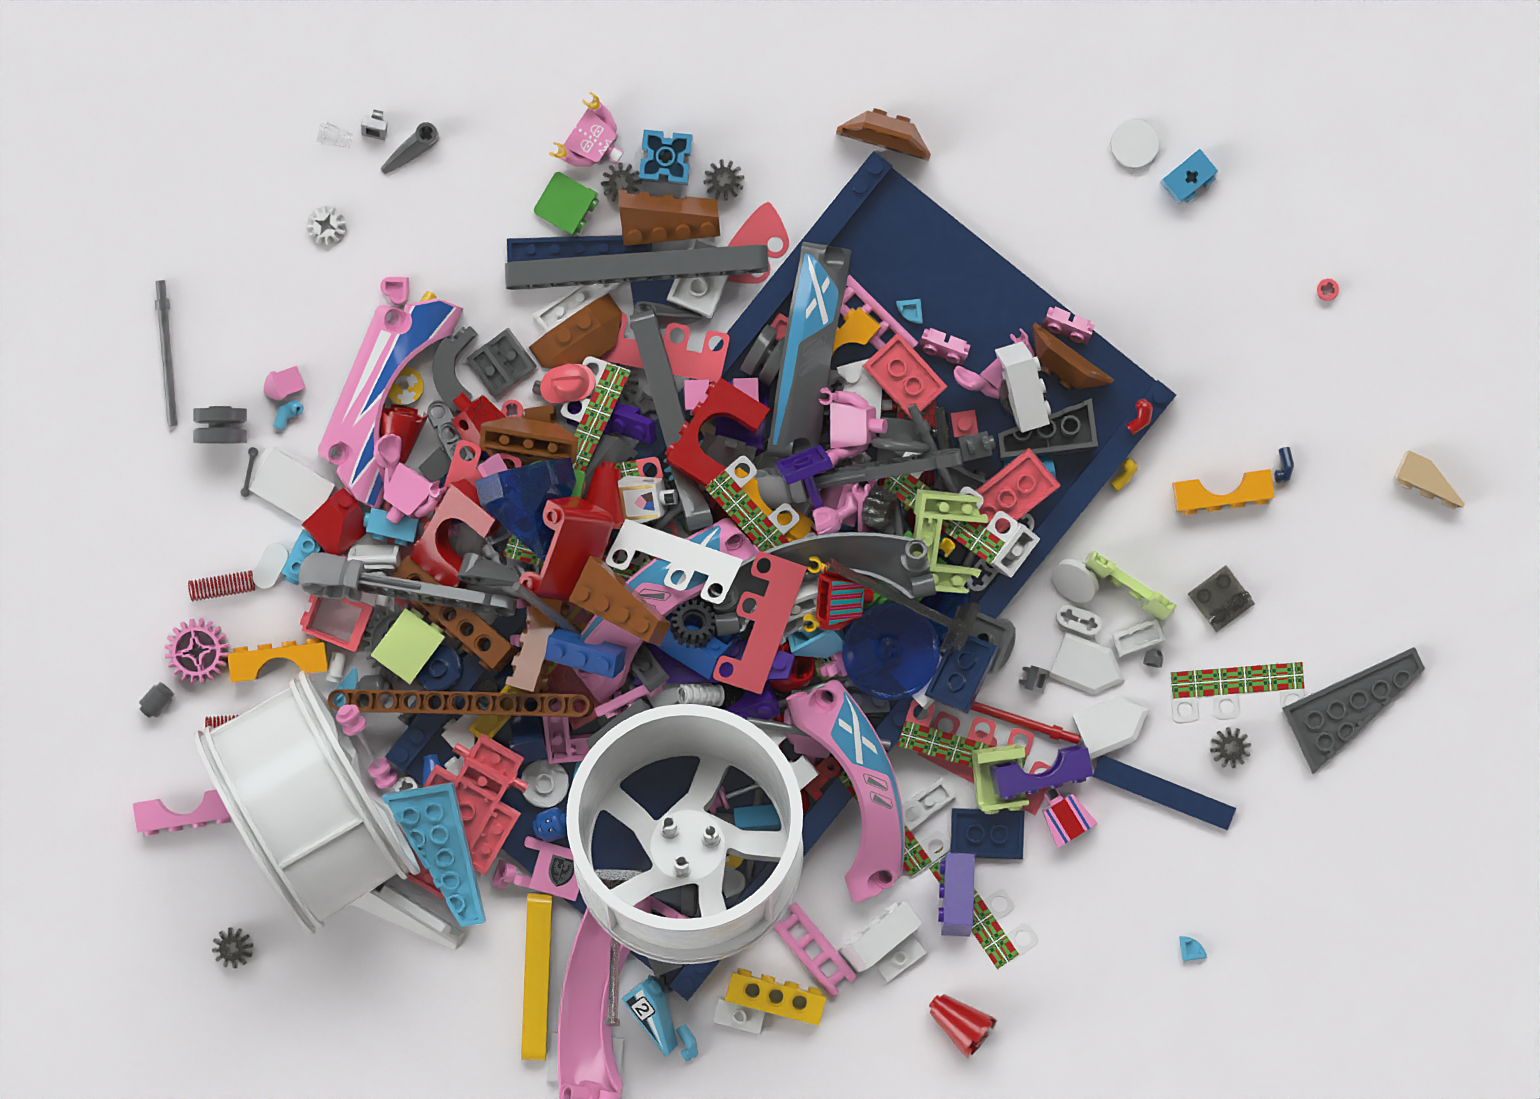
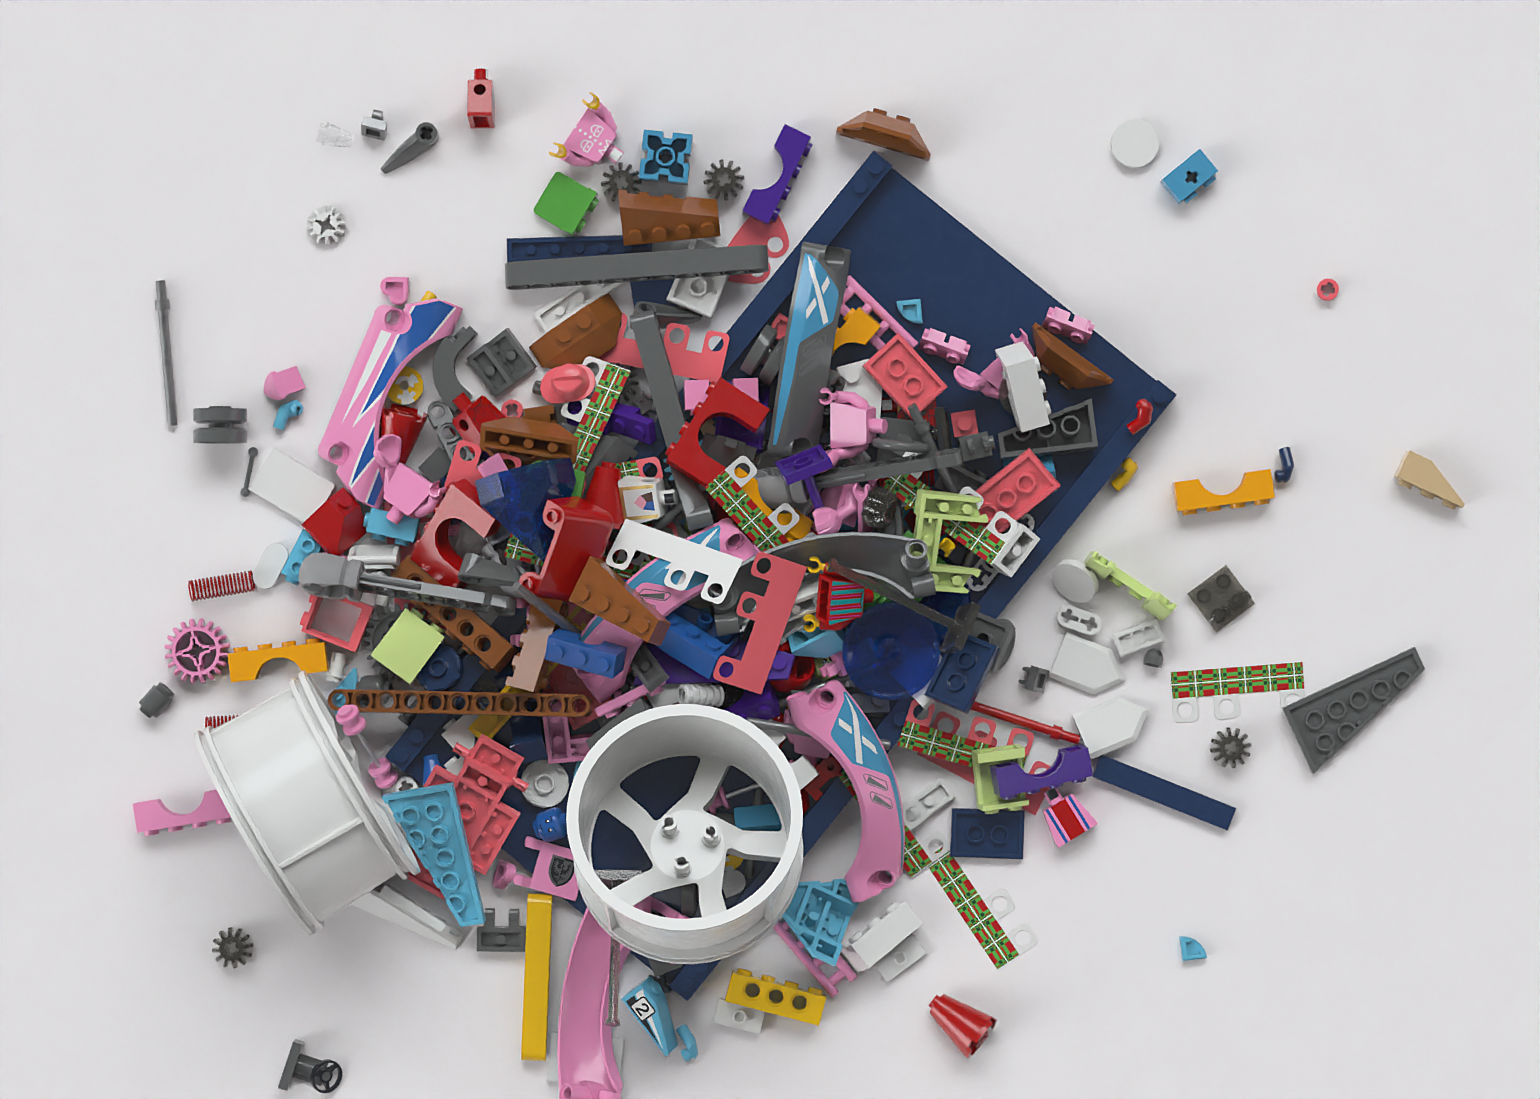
(308, 1069): none -> dark grey piece
(481, 107): none -> torso
(501, 938): none -> dark grey plate
(693, 612): black tyre -> none
(764, 202): none -> dark purple arch
(820, 917): none -> medium azure wedge
(957, 894): wedge -> none

